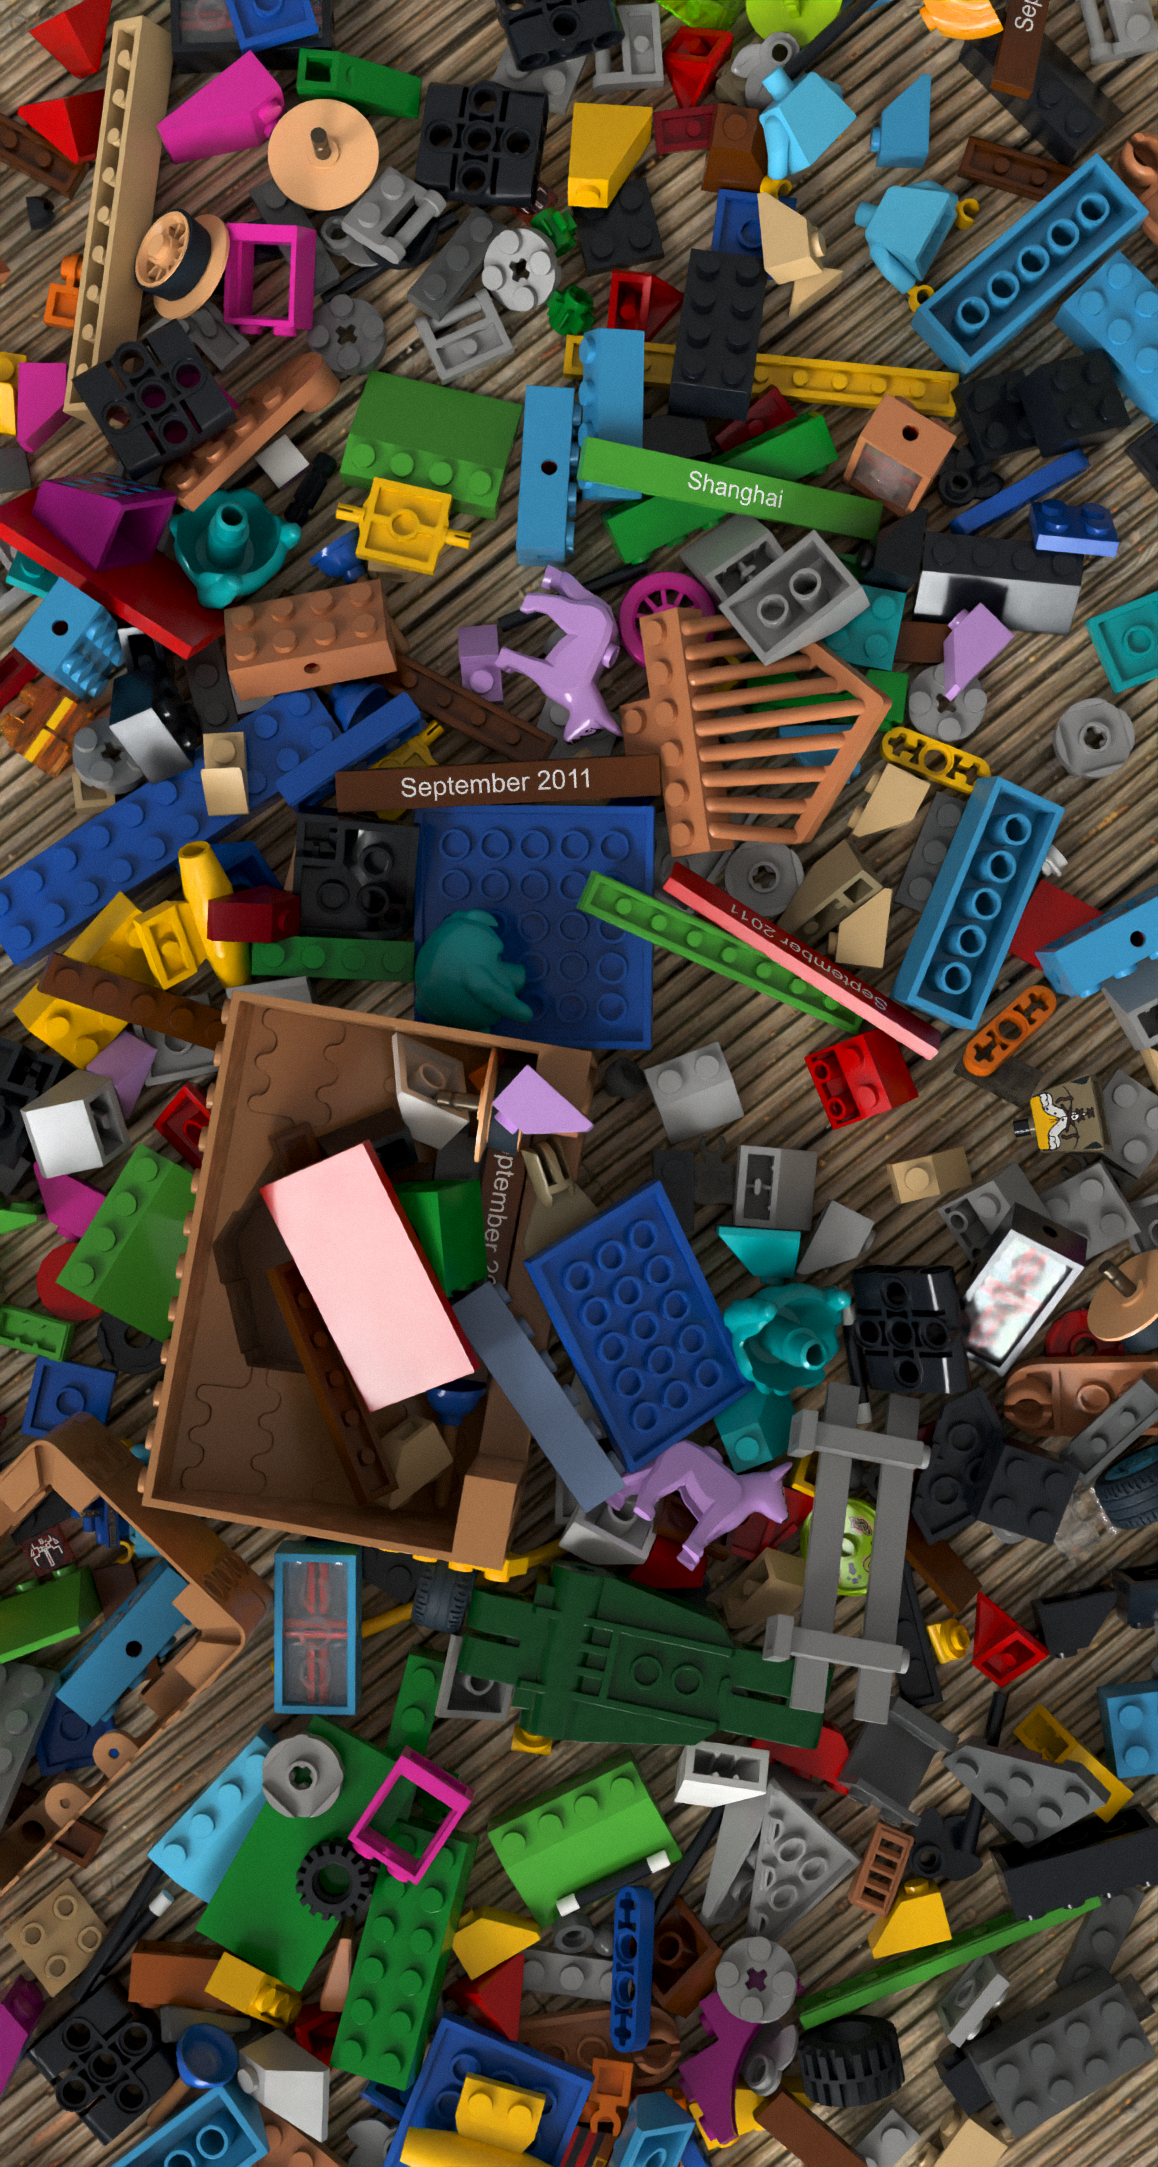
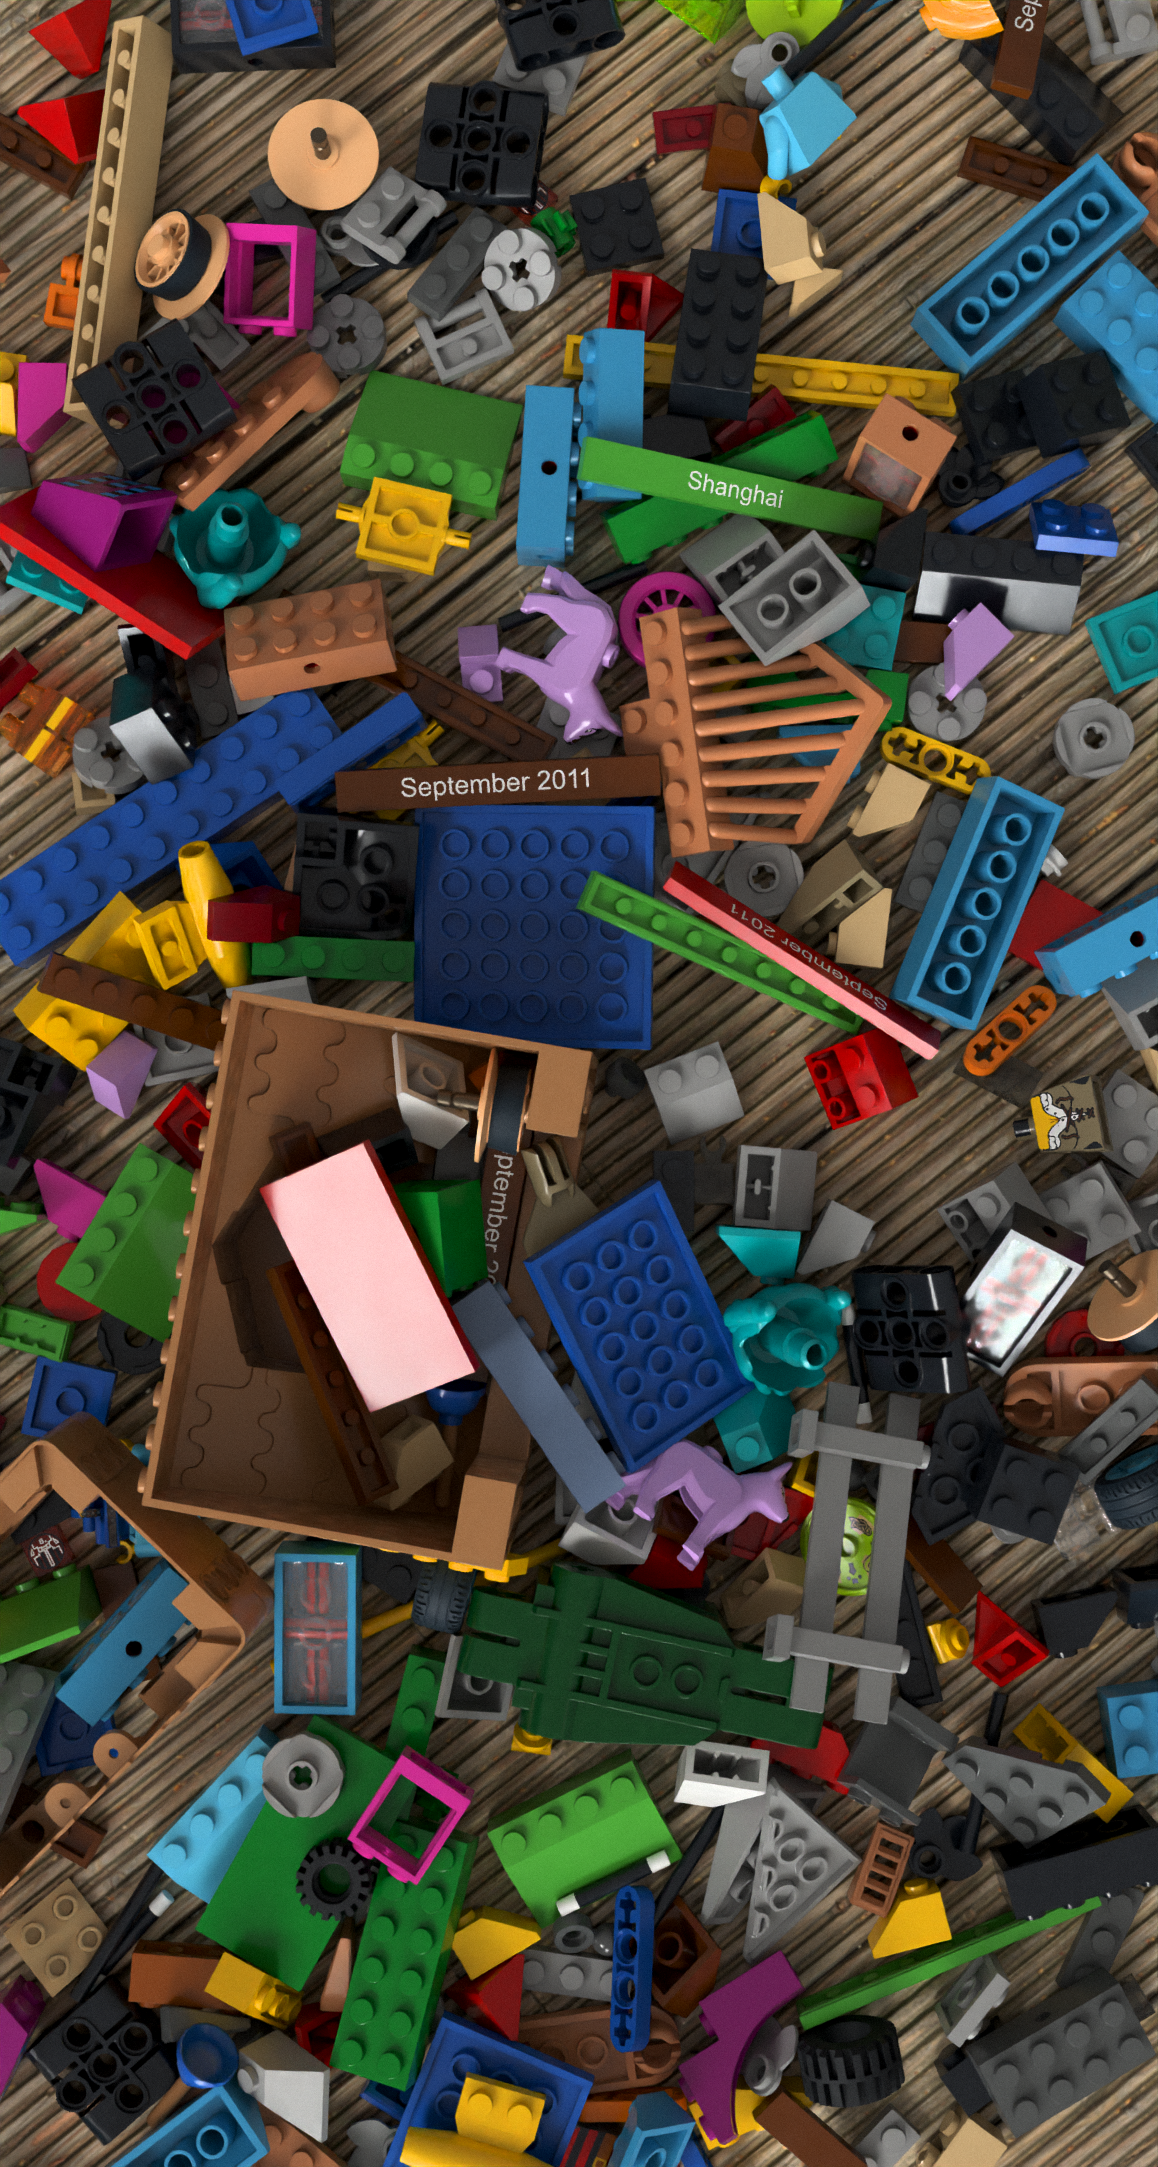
(40, 212): black hinge -> none
(72, 641): dark azure brick -> none
(76, 1125): light grey slope -> none
(225, 774): tan slope -> none
(226, 114): dark pink slope -> none
(282, 463): white tile -> none
(310, 489): black axle -> none
(340, 561): blue piece -> none
(354, 701): blue piece -> none
(357, 82): green slope -> none
(463, 977): teal piece -> none
(537, 1107): lavender slope -> none
(571, 311): green gear -> none
(605, 150): yellow slope -> none
(610, 2089): orange plate -> none
(640, 53): light grey plate -> none
(693, 62): red slope -> none
(781, 1982): light grey plate -> none
(904, 128): dark azure slope -> none
(909, 231): medium azure torso -> none
(929, 1174): tan slope -> none

